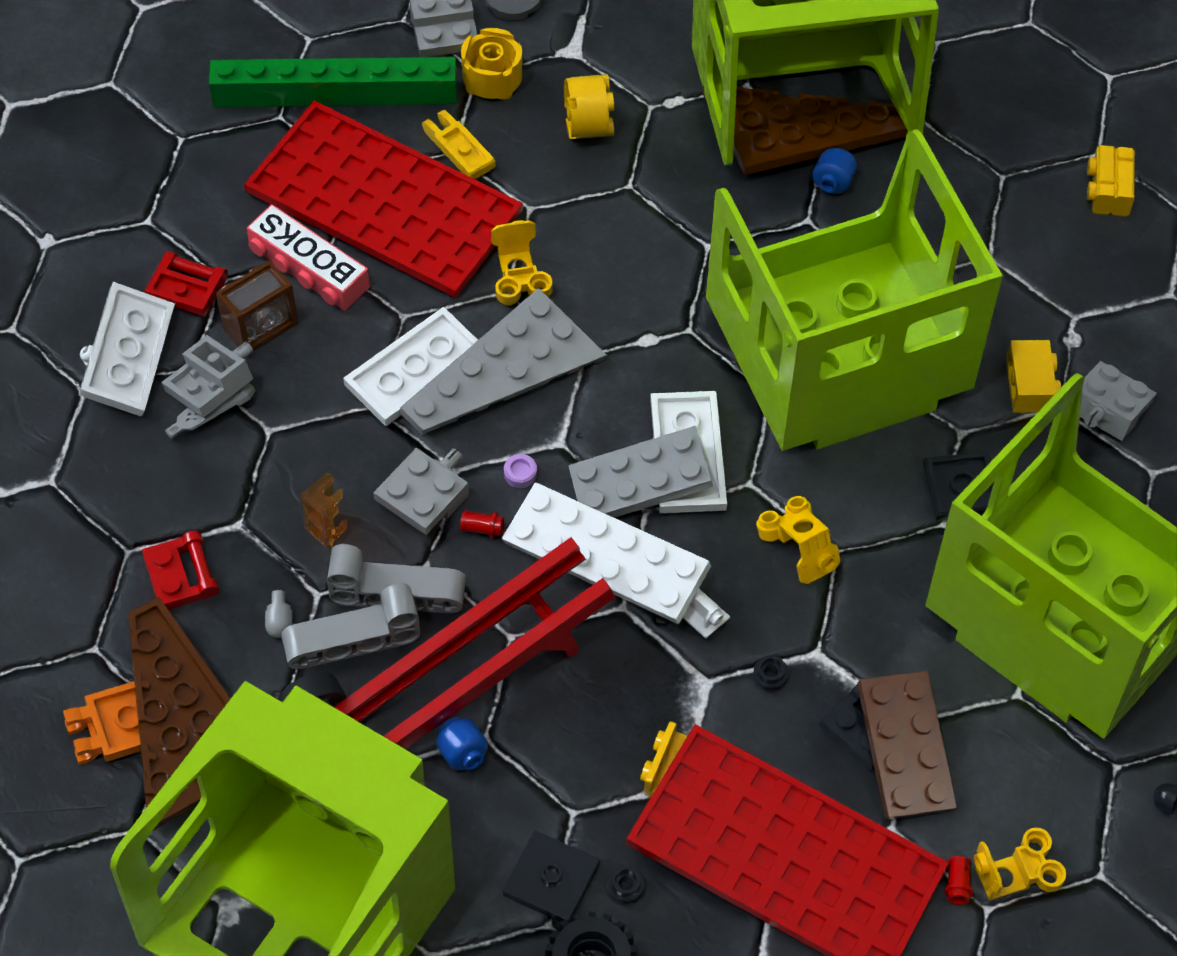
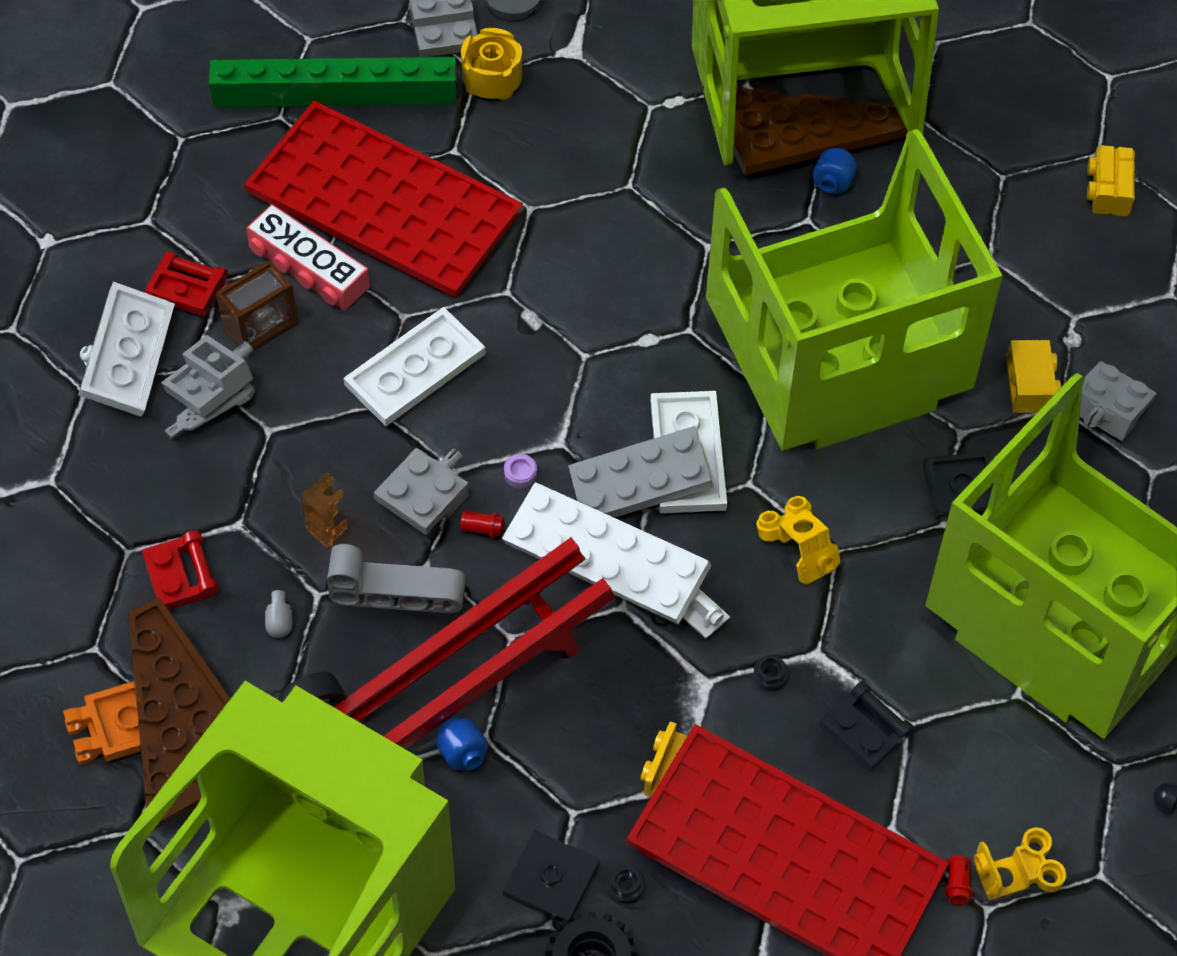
(354, 632): light grey beam -> none
(459, 146): yellow hinge -> none
(510, 359): light grey wing -> none
(514, 245): yellow piece -> none
(588, 106): yellow brick -> none
(906, 745): reddish brown plate -> none

